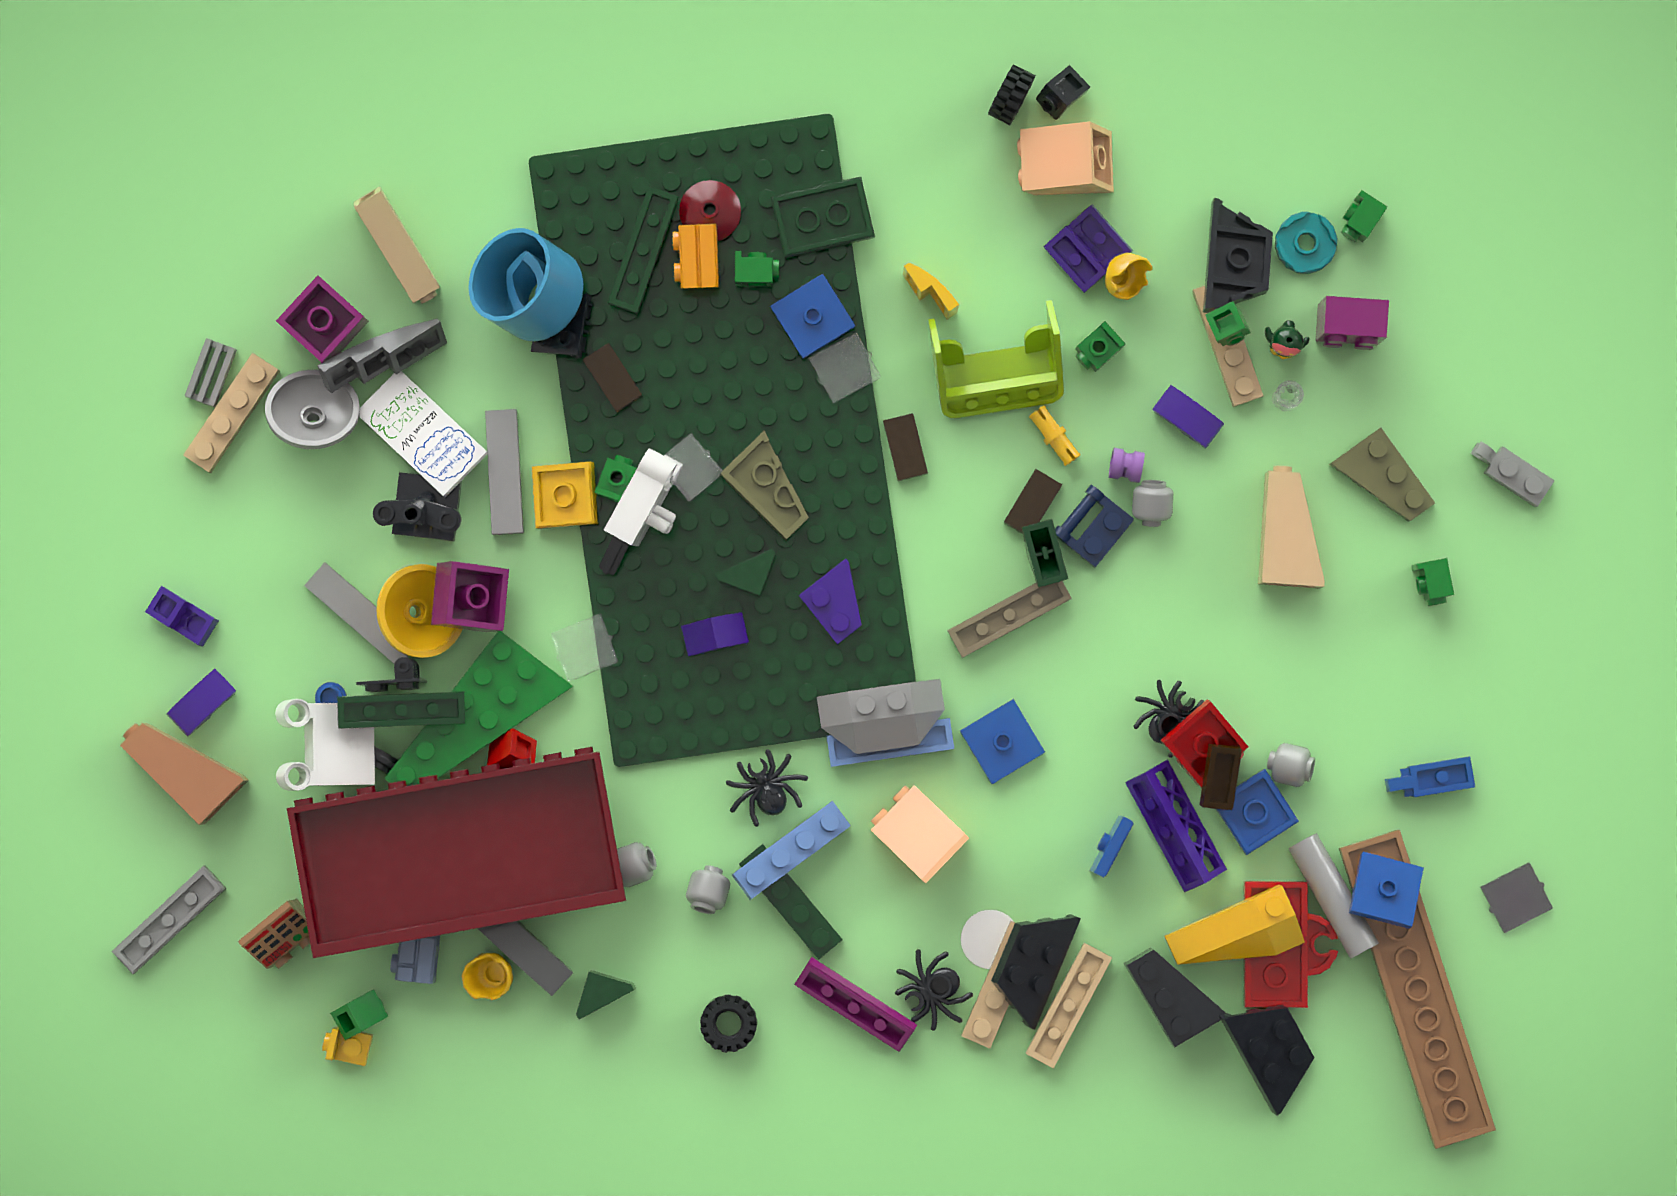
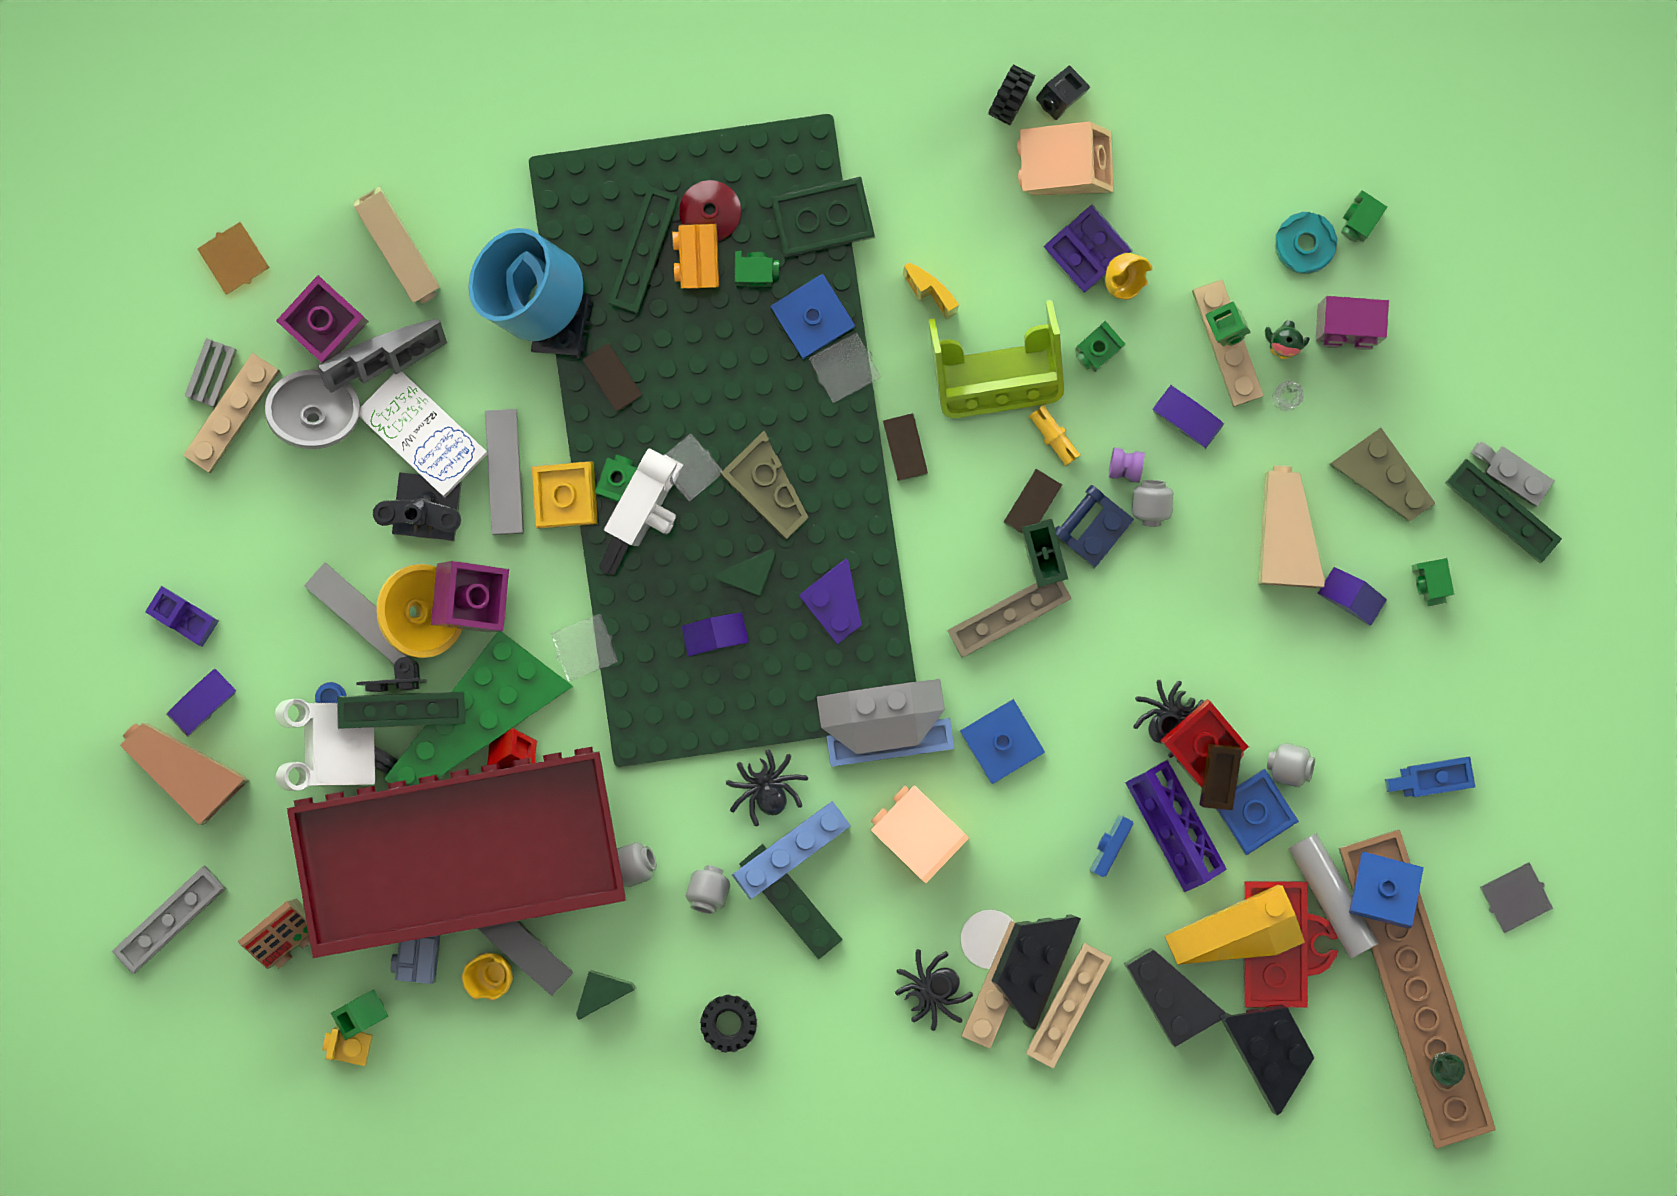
(233, 258): none -> clear orange piece
(855, 1004): magenta brick -> none
(1235, 258): black wing -> none
(1352, 595): none -> dark purple slope
(1451, 1073): none -> clear green wheel
(1503, 511): none -> dark green plate

